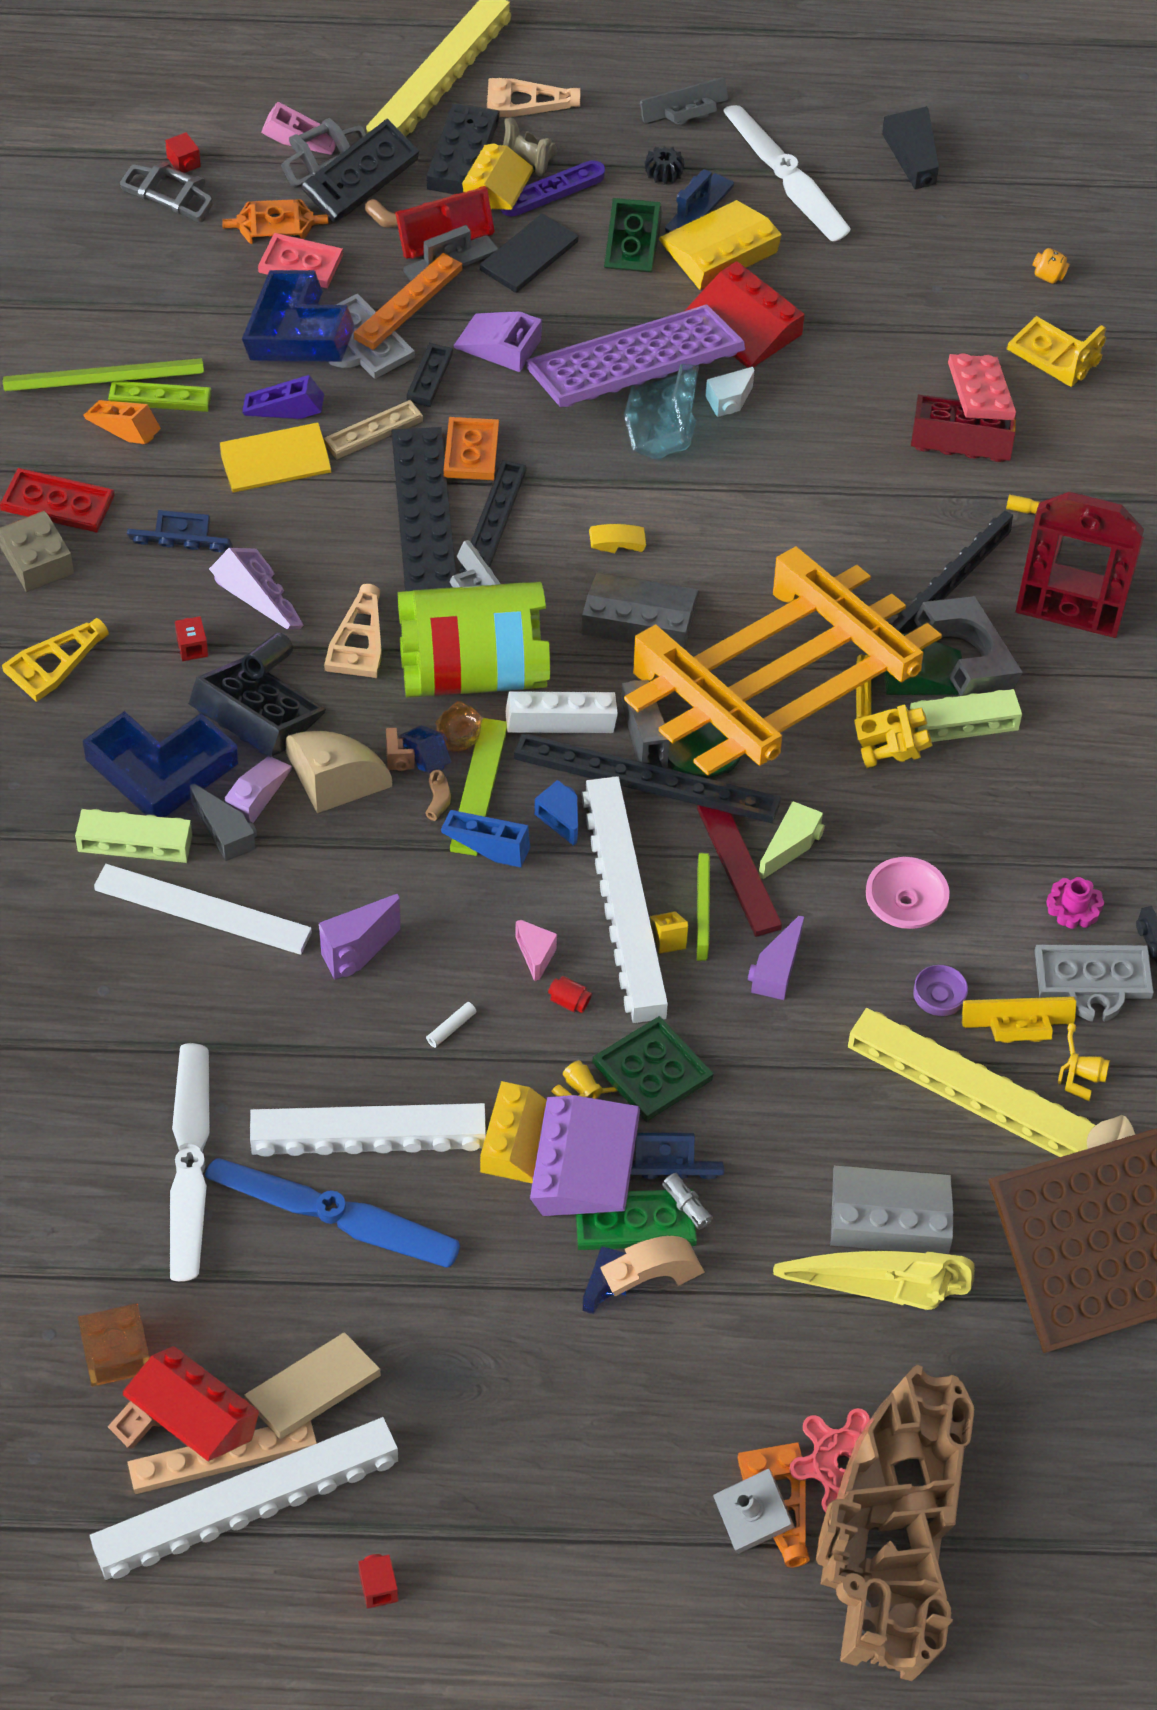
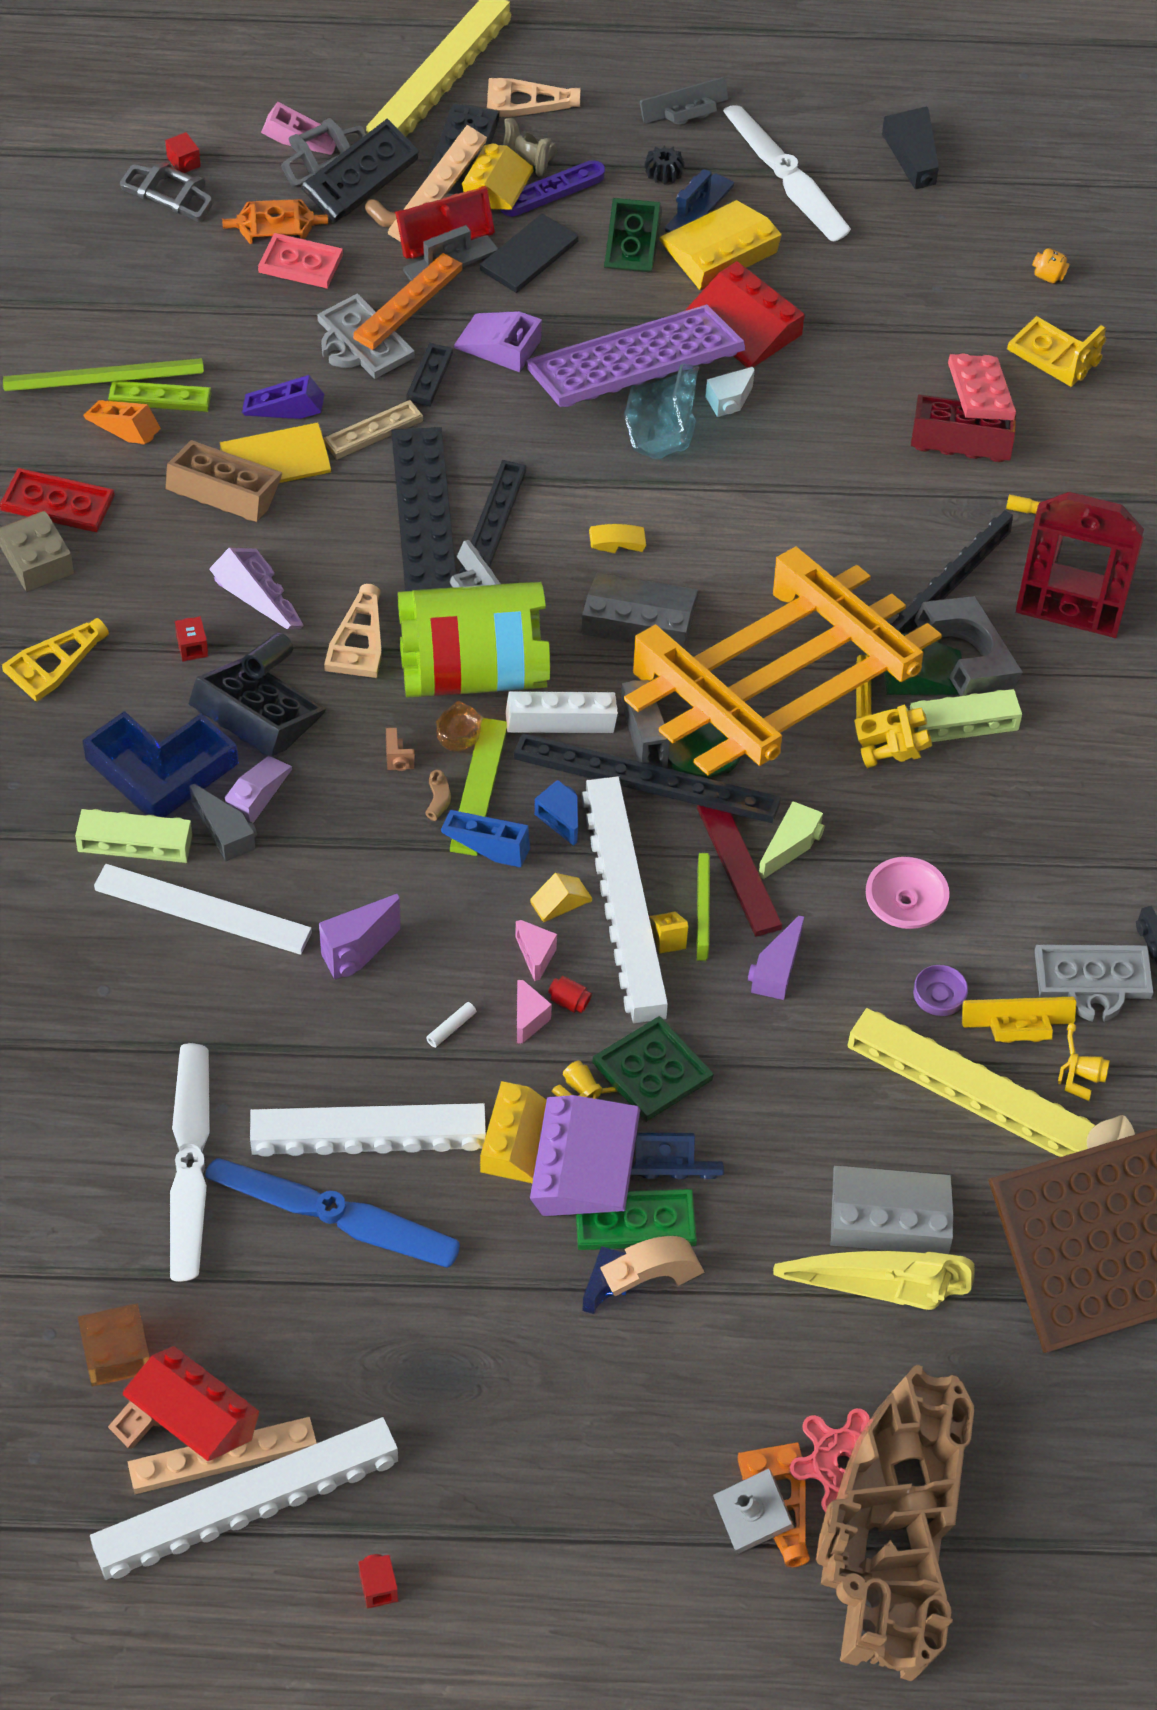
(181, 529): dark blue bracket -> none
(222, 480): none -> medium nougat slope
(292, 325): clear blue piece -> none
(312, 1385): tan tile -> none
(335, 768): tan brick -> none
(428, 748): clear blue arch -> none
(446, 172): none -> light nougat plate
(471, 448): orange plate -> none
(532, 1011): none -> bright pink slope
(559, 896): none -> yellow slope
(687, 1201): light grey pin -> none
(1075, 902): dark pink plant -> none

